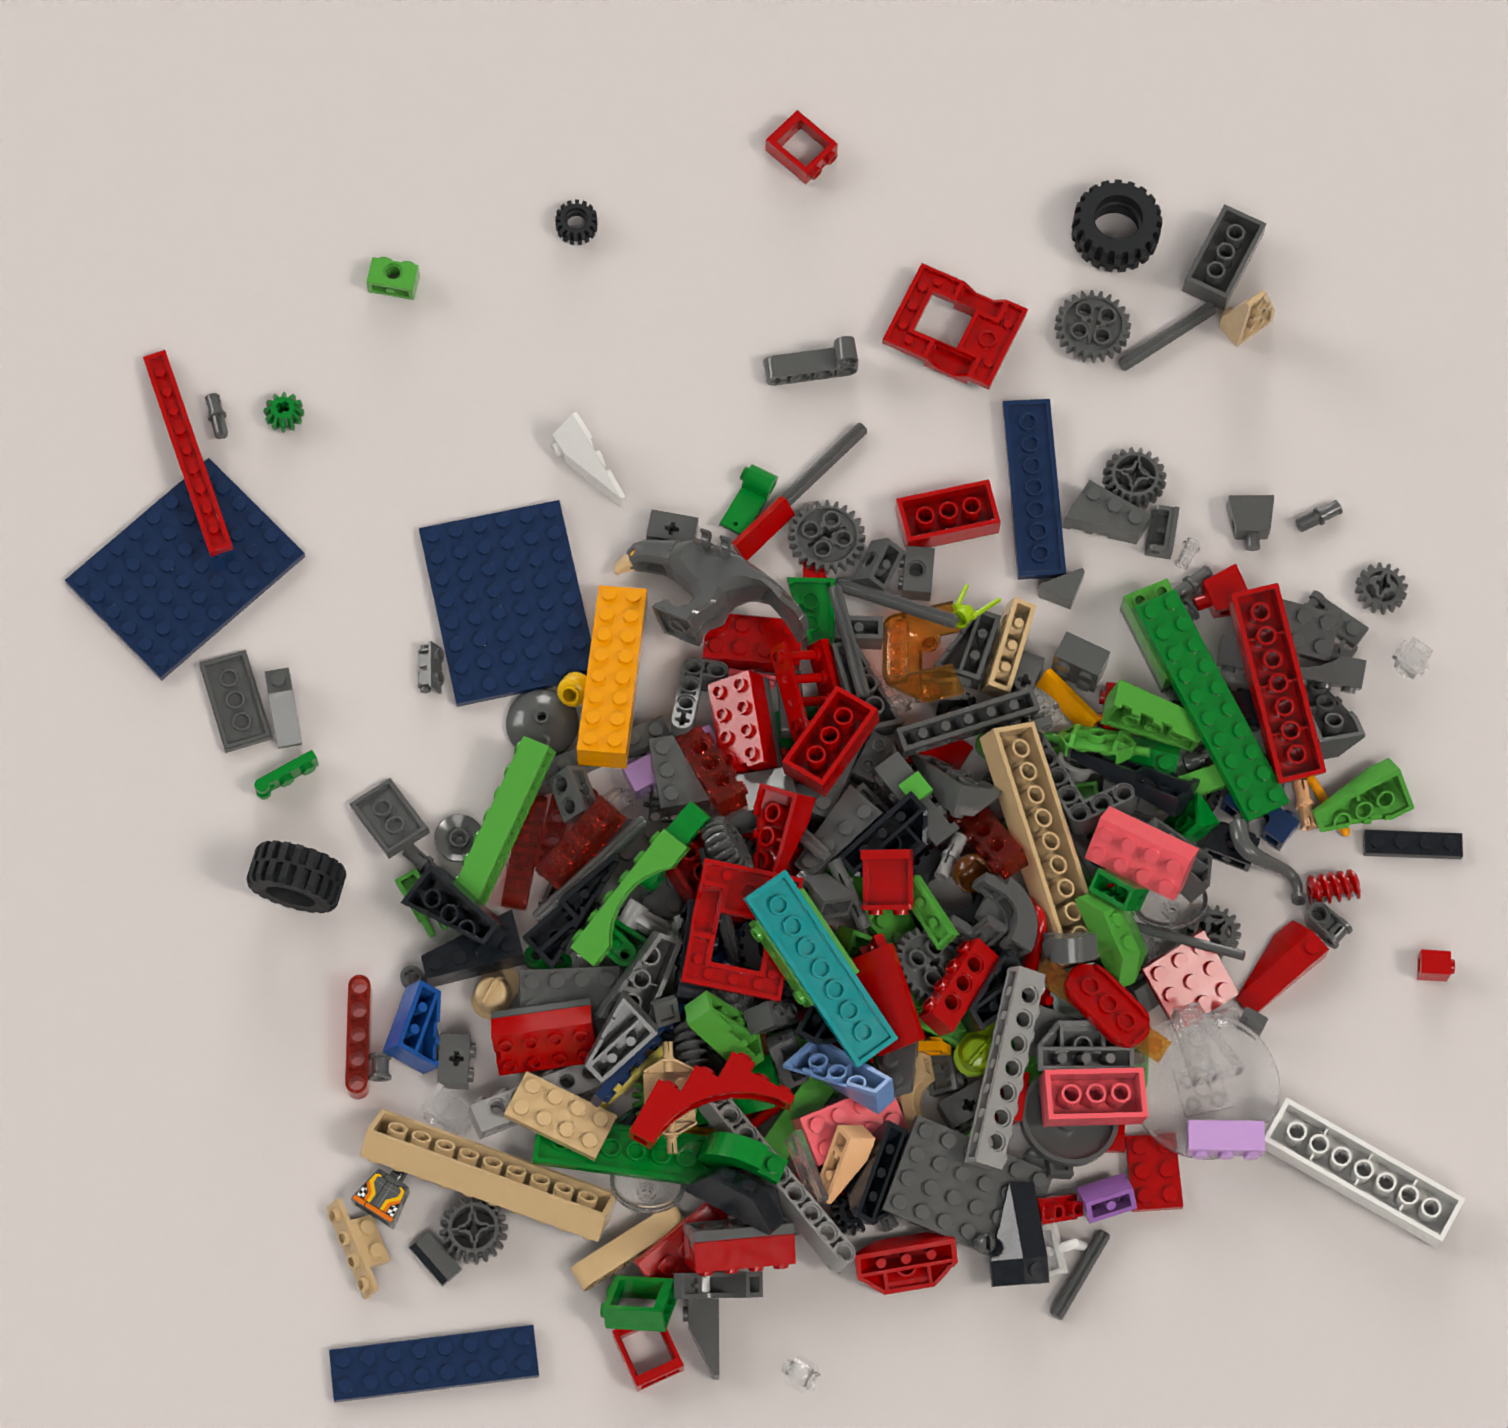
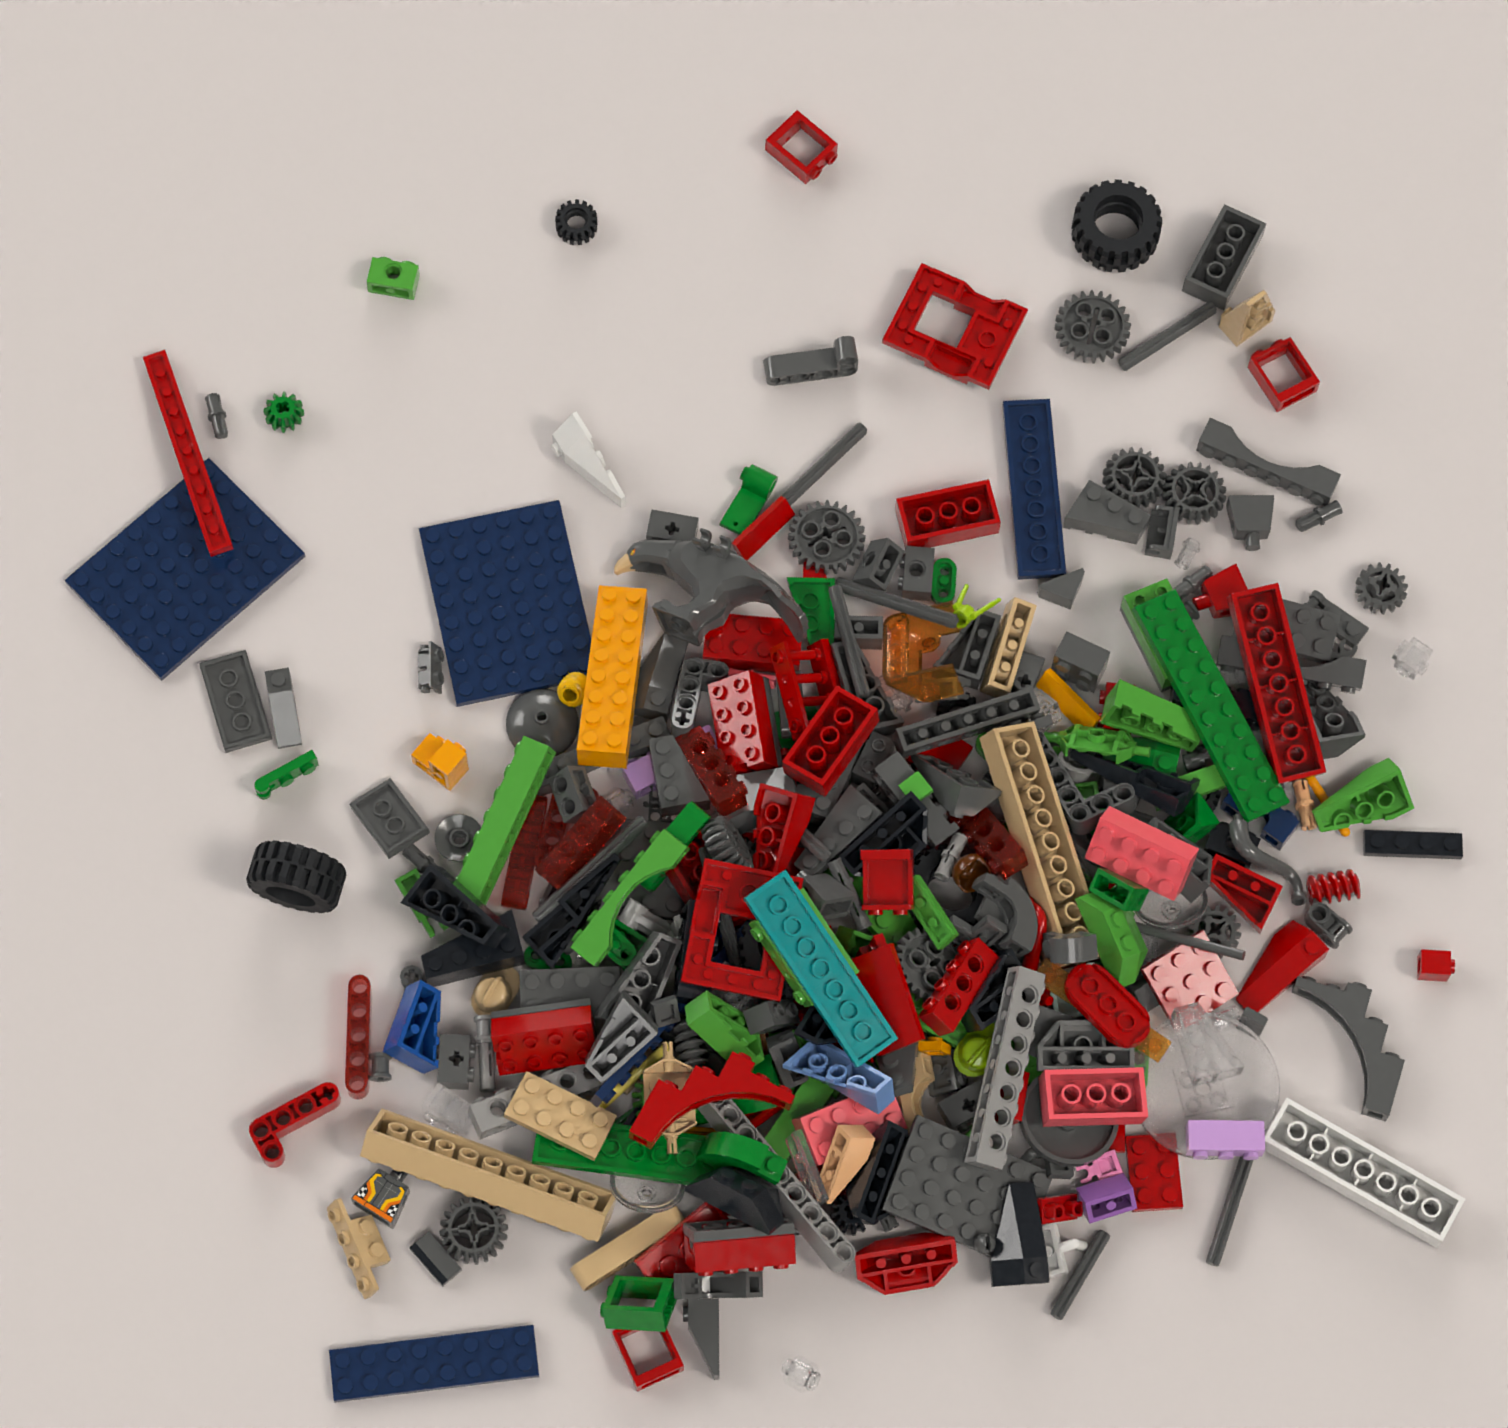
(297, 1120): none -> red beam
(441, 760): none -> light orange brick
(486, 1053): none -> light grey pin
(659, 678): none -> dark grey wedge
(943, 583): none -> green plate
(1103, 1167): none -> bright pink plate
(1204, 508): none -> dark grey gear
(1229, 1211): none -> dark grey axle
(1244, 891): none -> red wedge
(1293, 394): none -> red window
(1312, 482): none -> dark grey arch
(1349, 1008): none -> dark grey arch

